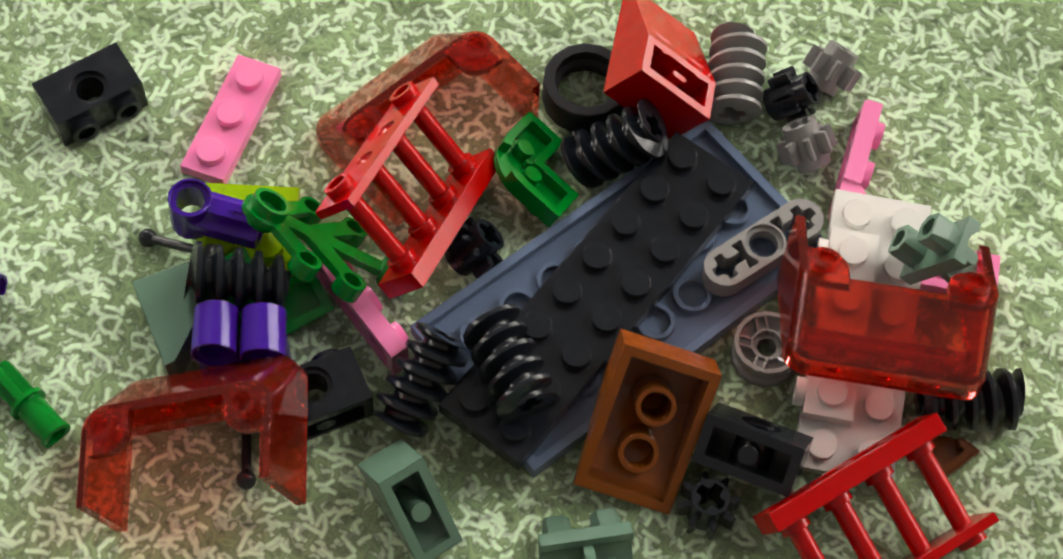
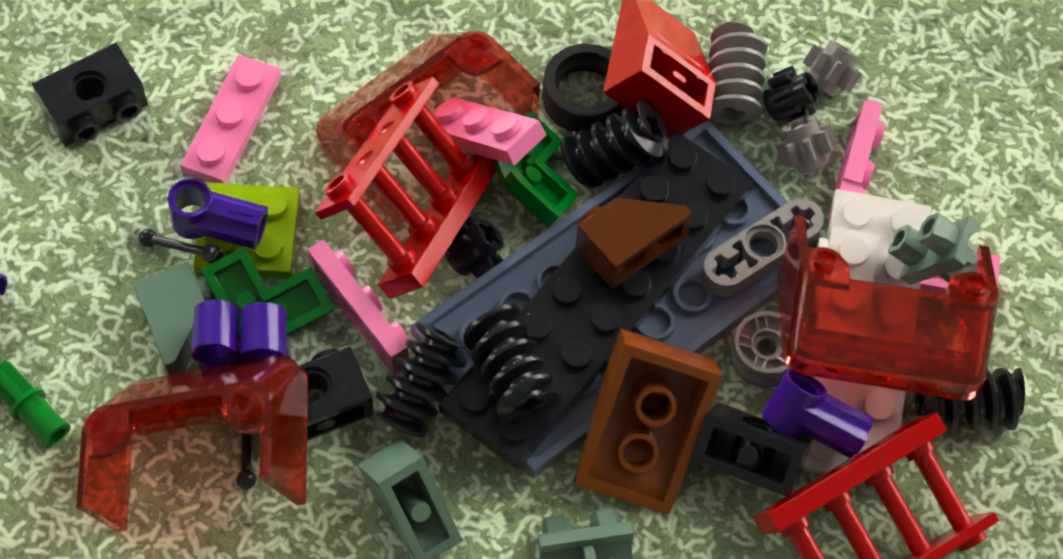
(236, 277): black piece -> none
(330, 241): green plant -> none
(489, 130): none -> bright pink plate
(629, 235): none -> reddish brown slope
(714, 516): black gear -> none
(804, 407): none -> dark purple piece
(953, 453): reddish brown tile -> none

